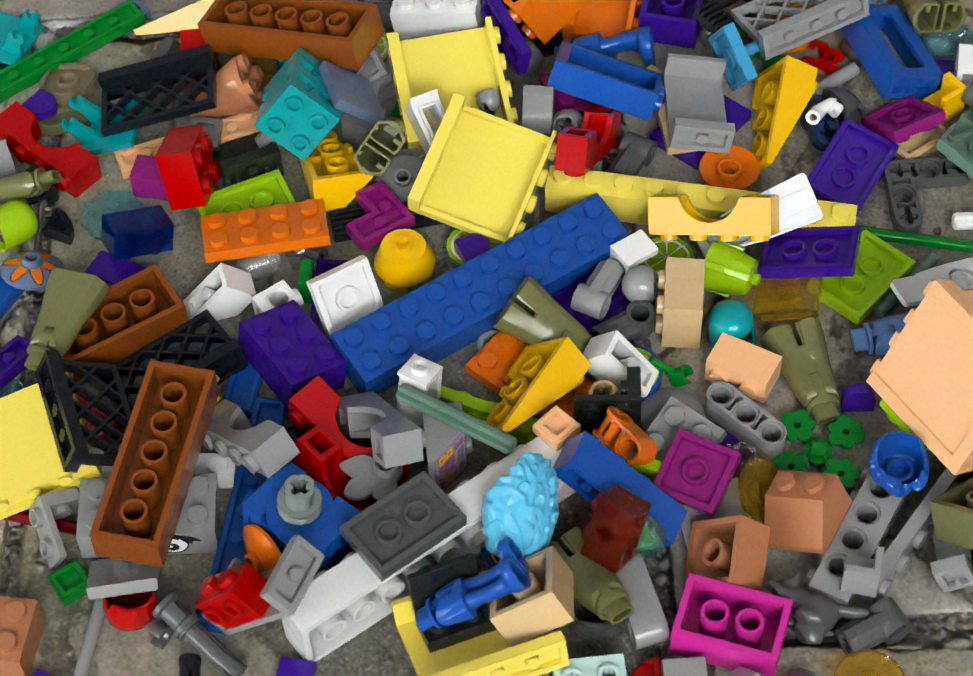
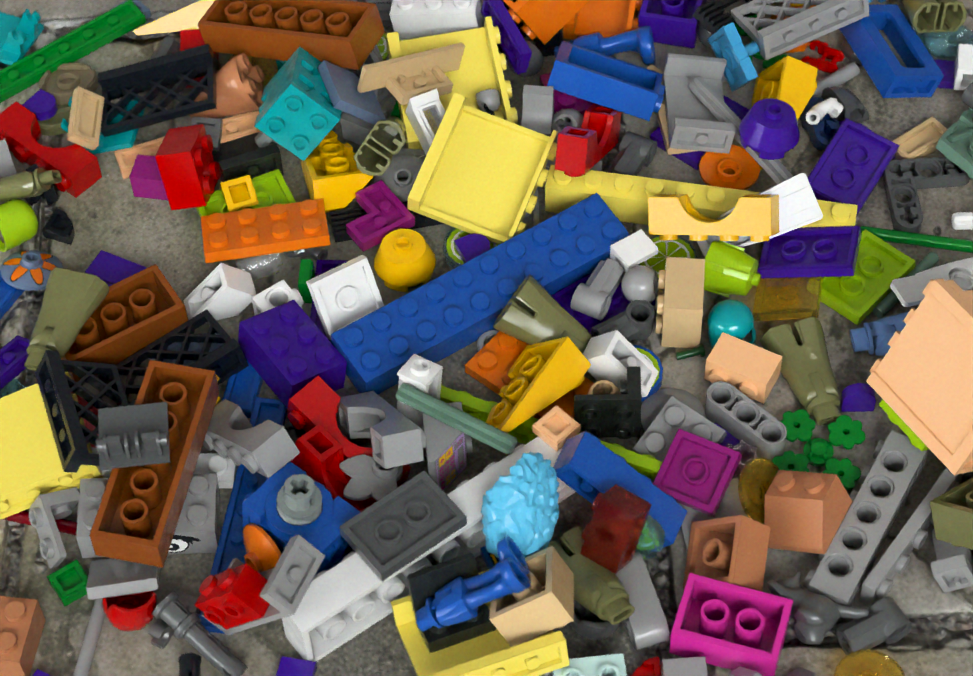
(85, 118): none -> tan tile
(106, 203): clear light blue piece -> none
(133, 435): none -> dark grey hinge
(137, 232): clear blue brick -> none
(239, 193): none -> yellow slope
(413, 73): none -> tan bracket
(621, 433): orange piece -> none
(675, 375): green hand -> none
(691, 352): none -> dark green piece
(723, 113): none -> light grey axle
(770, 128): none -> dark purple cone
(862, 574): light grey panel -> none
(899, 463): blue hair -> none
(904, 119): magenta plate -> none
(949, 96): yellow panel -> none

